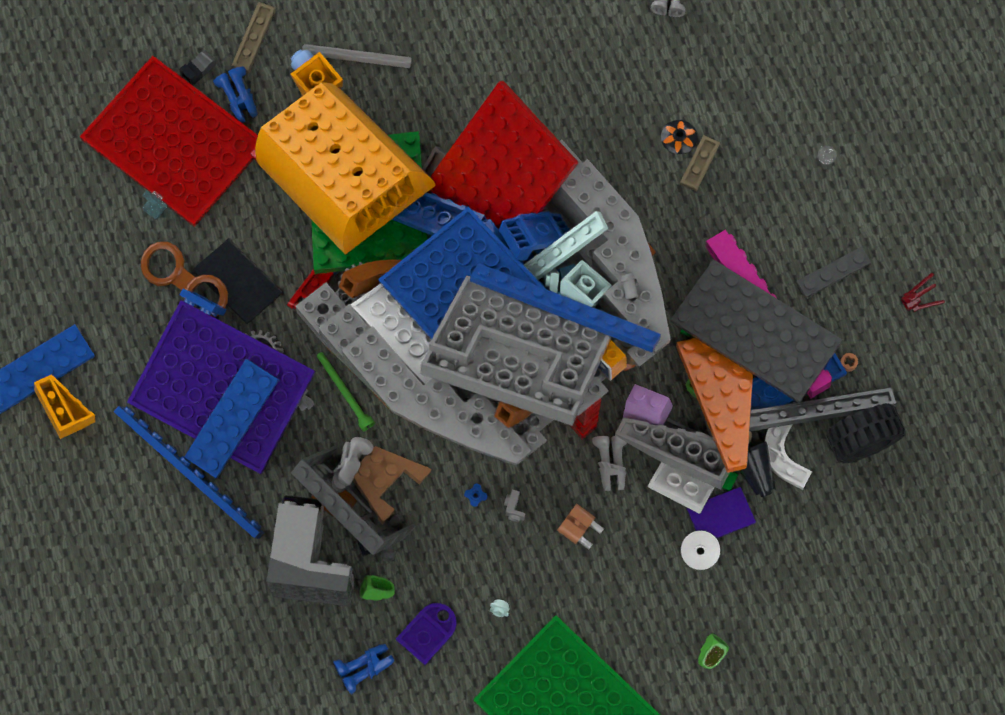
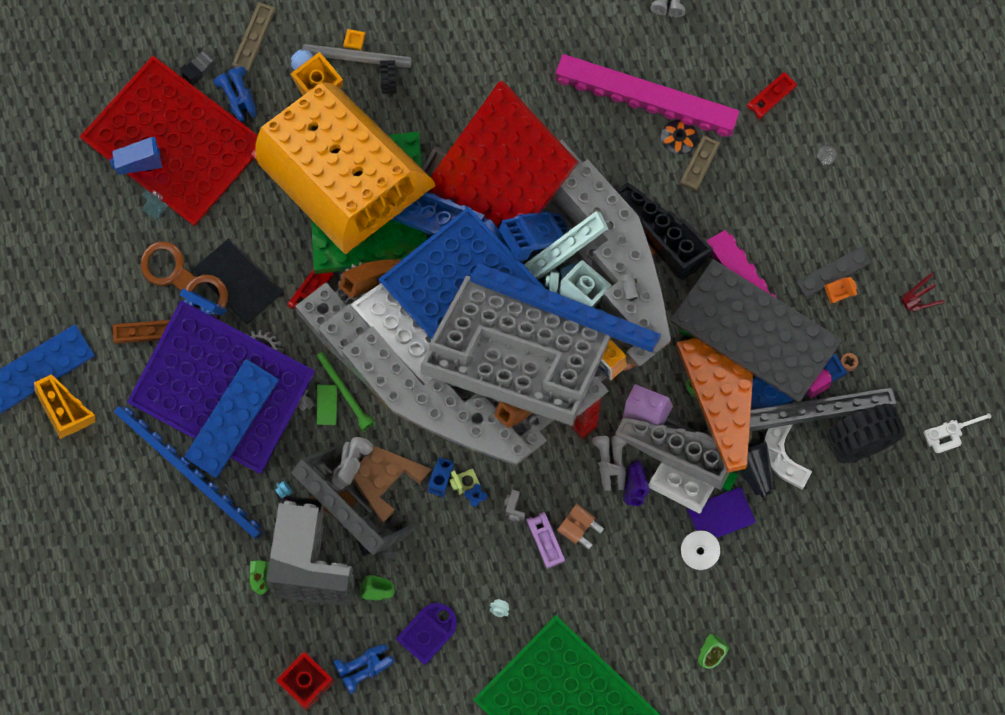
(137, 157): none -> blue slope
(139, 331): none -> dark orange tile
(258, 576): none -> bright green rock
(283, 489): none -> medium azure plate
(304, 681): none -> red brick
(326, 404): none -> bright green slope
(354, 39): none -> light orange tile
(388, 77): none -> black tyre
(440, 477): none -> blue leg
(456, 481): none -> yellowish green bracket
(545, 541): none -> lavender plate
(636, 485): none -> dark purple rock
(646, 95): none -> dark pink brick
(669, 236): none -> black wedge
(772, 95): none -> red plate
(841, 289): none -> orange bracket
(948, 429): none -> white piece

